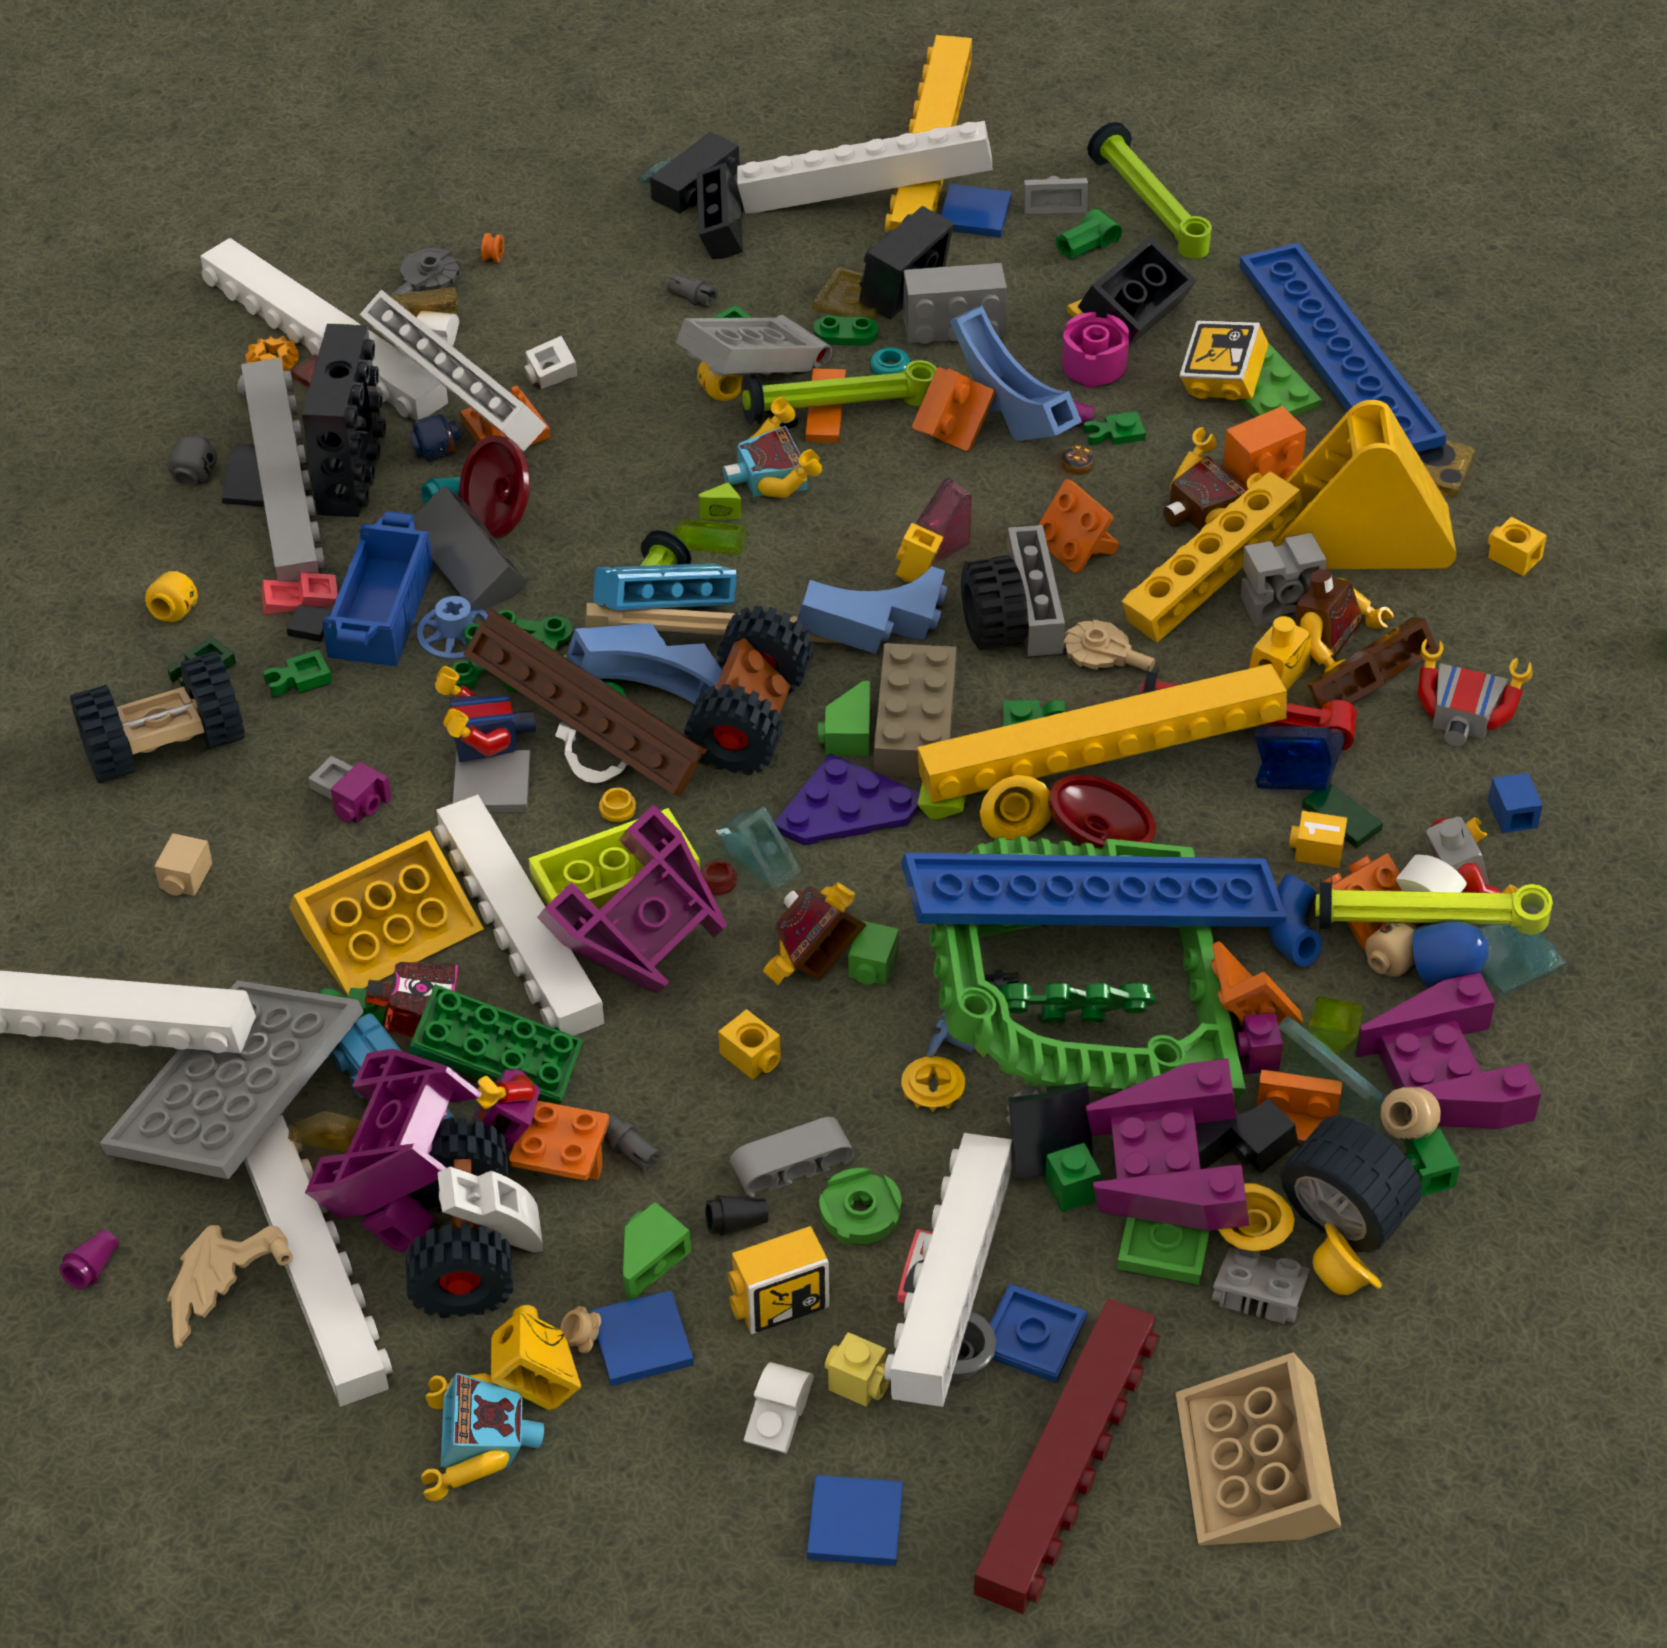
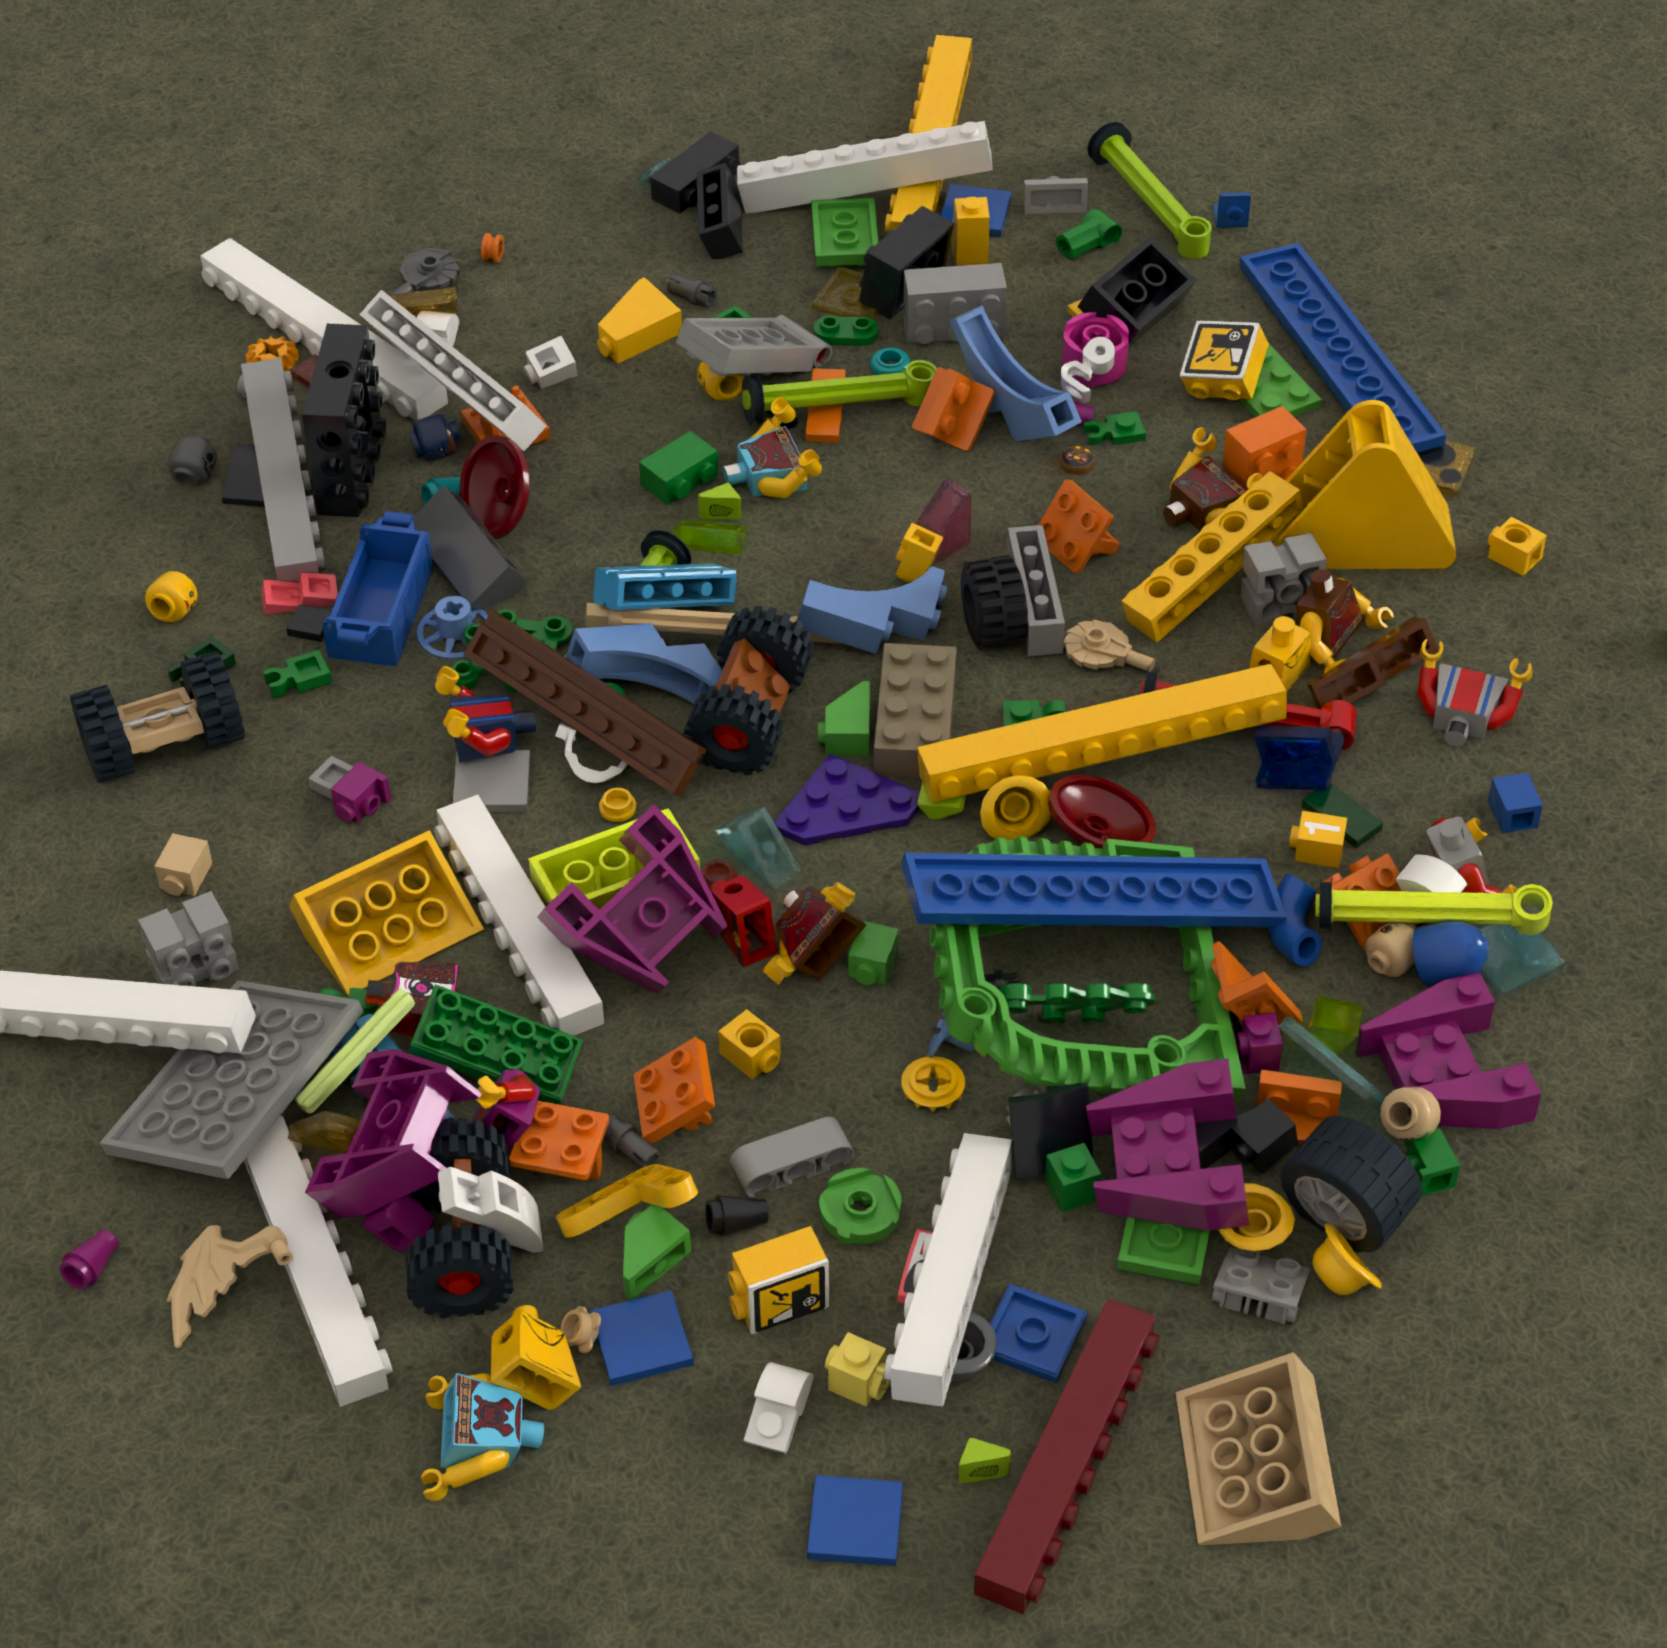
(189, 943): none -> light grey brick
(354, 1051): none -> yellowish green axle
(638, 322): none -> yellow slope
(650, 1184): none -> yellow beam
(675, 1091): none -> orange plate
(679, 468): none -> green brick
(742, 900): none -> red torso
(843, 230): none -> bright green plate
(970, 231): none -> yellow slope
(983, 1461): none -> lime slope
(1096, 359): none -> white leg
(1232, 210): none -> blue bracket

